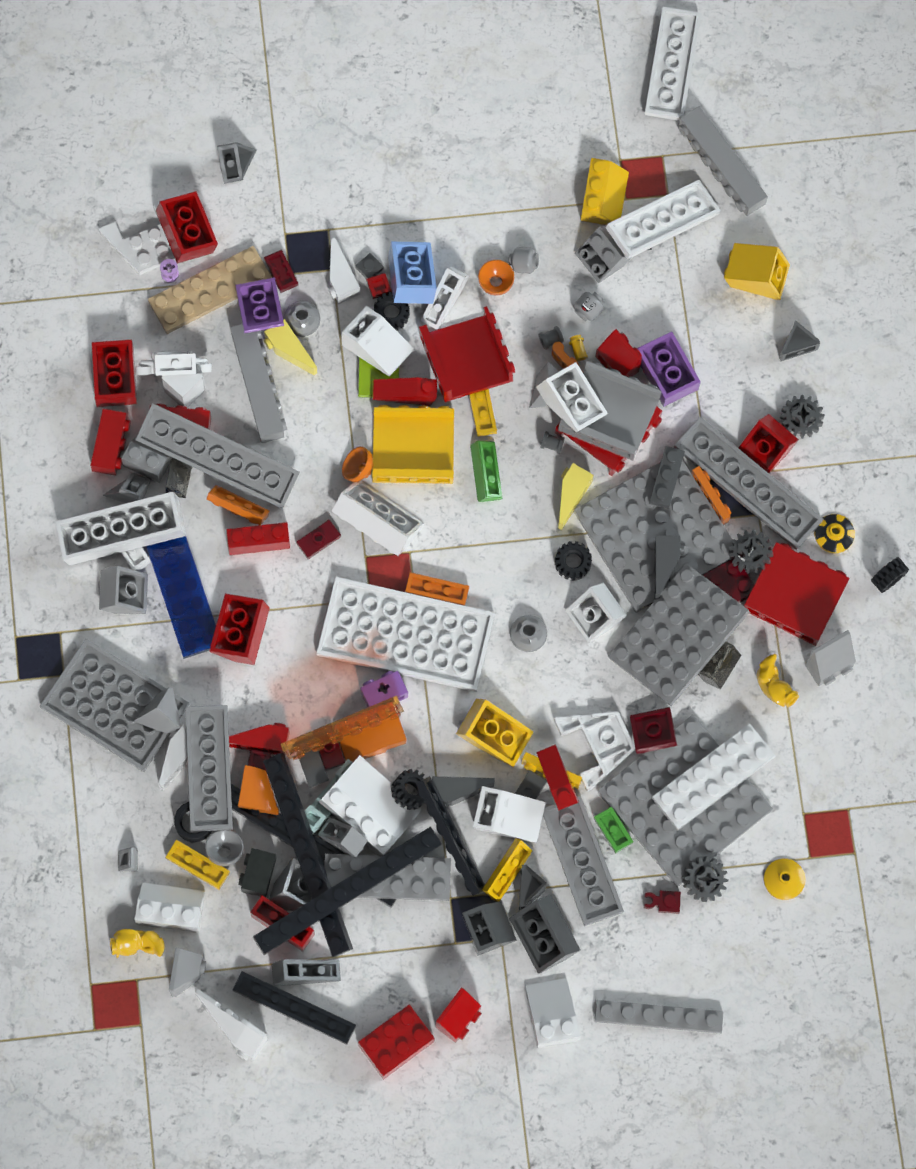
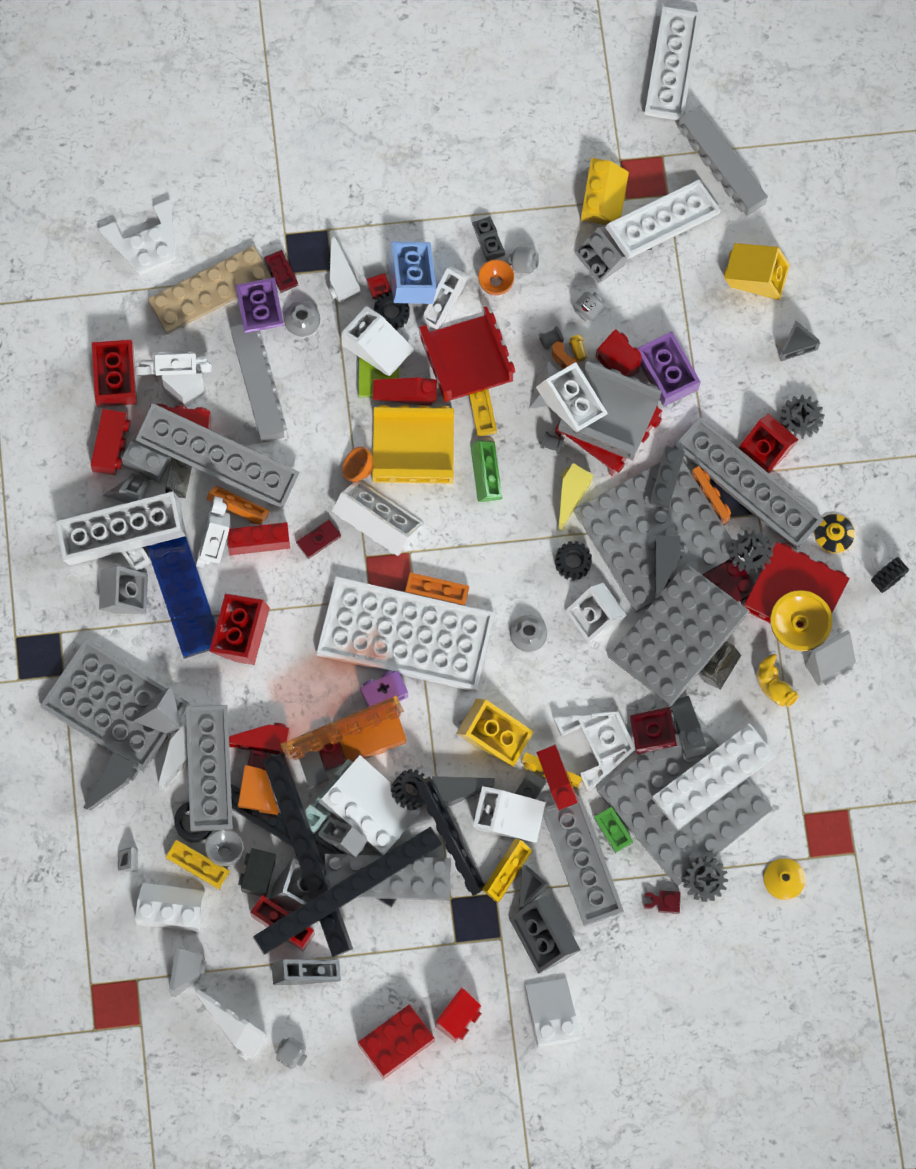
(113, 778): none -> dark grey slope
(129, 941): yellow animal -> none
(174, 268): lavender bush -> none
(186, 227): red brick -> none
(214, 534): none -> white piece
(234, 161): dark grey slope -> none
(286, 345): light yellow slope -> none
(291, 1053): none -> light grey head
(294, 1007): black plate -> none
(369, 266): dark grey plate -> none
(488, 238): none -> dark grey slope
(488, 927): dark grey slope -> none
(659, 1016): light grey plate -> none
(688, 727): none -> dark grey slope
(803, 608): none -> yellow dish

